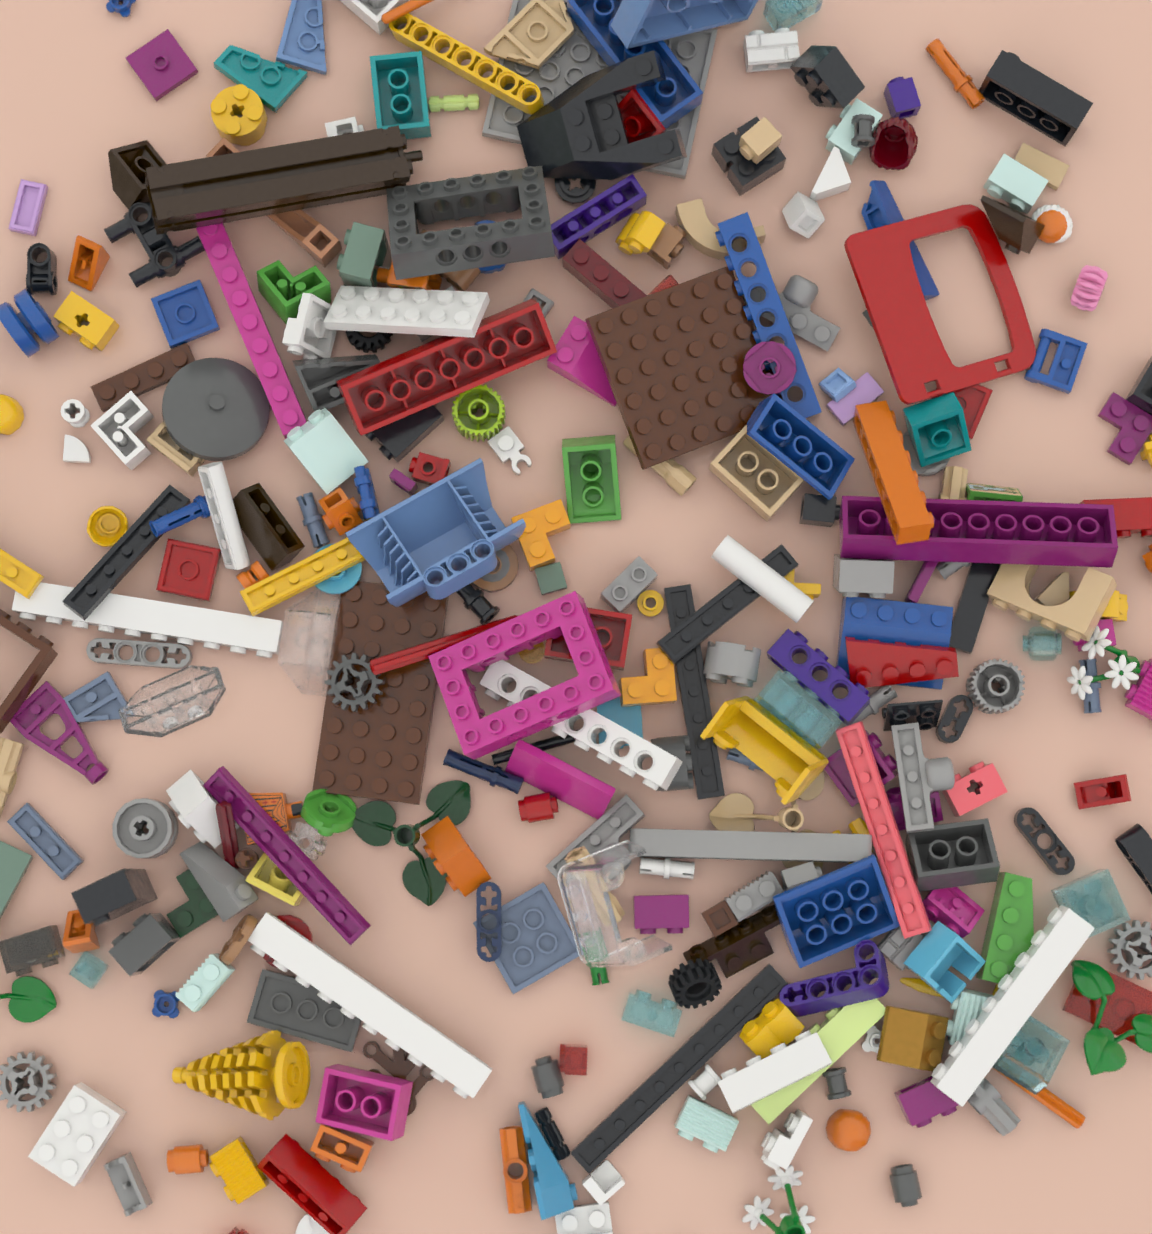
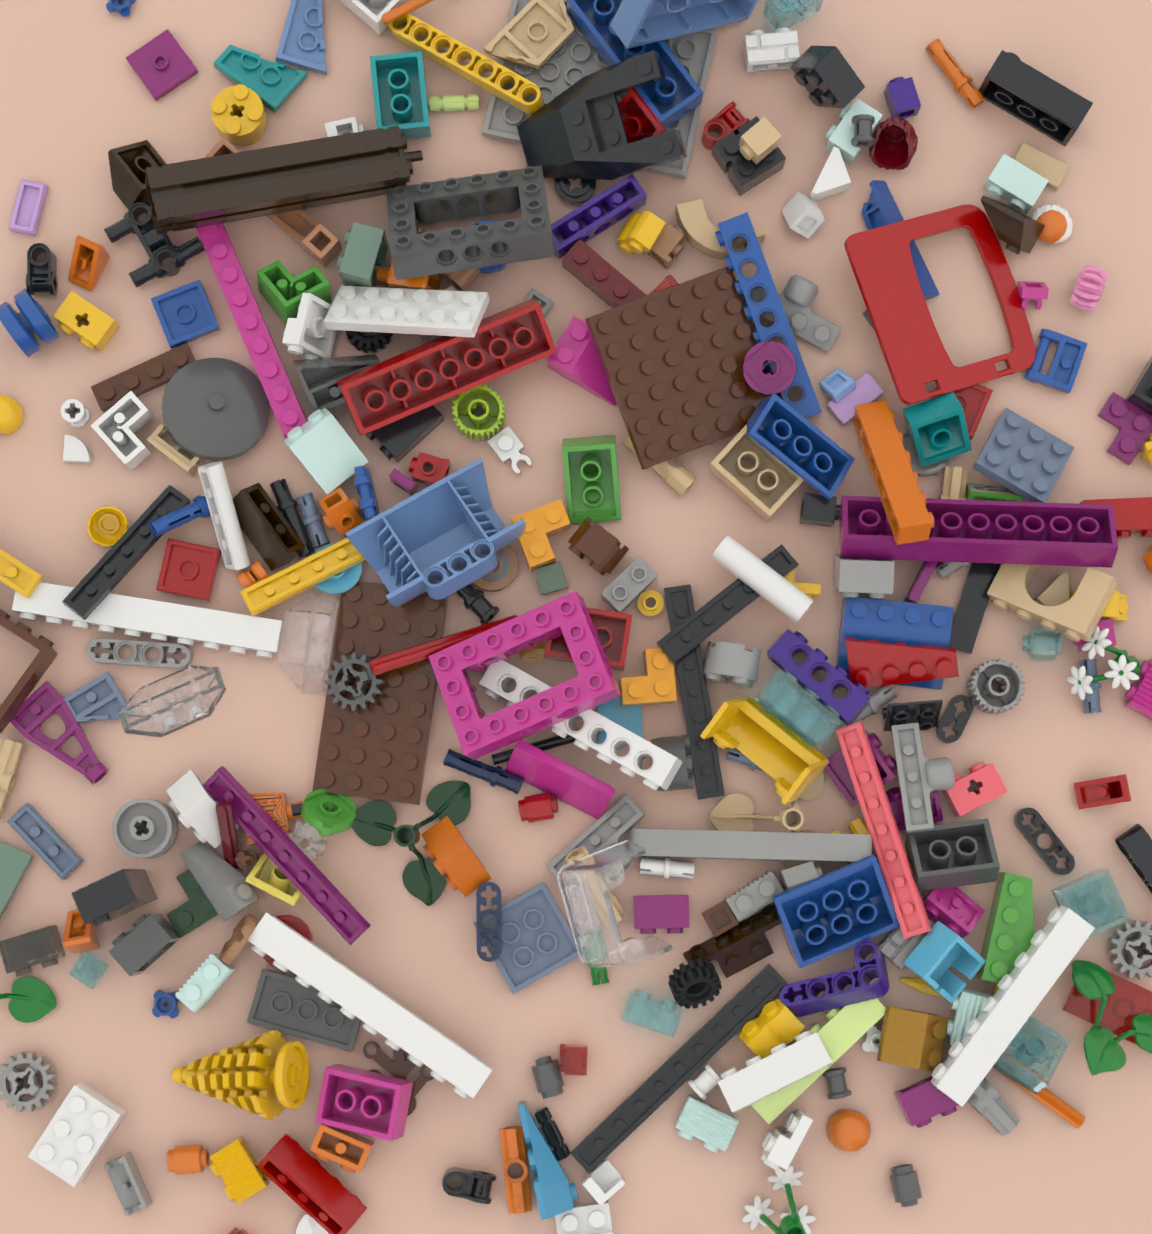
(288, 508): none -> black pin
(471, 1184): none -> black piece
(598, 546): none -> reddish brown brick
(724, 123): none -> red piece
(1023, 457): none -> sand blue plate
(1032, 290): none -> dark pink tile

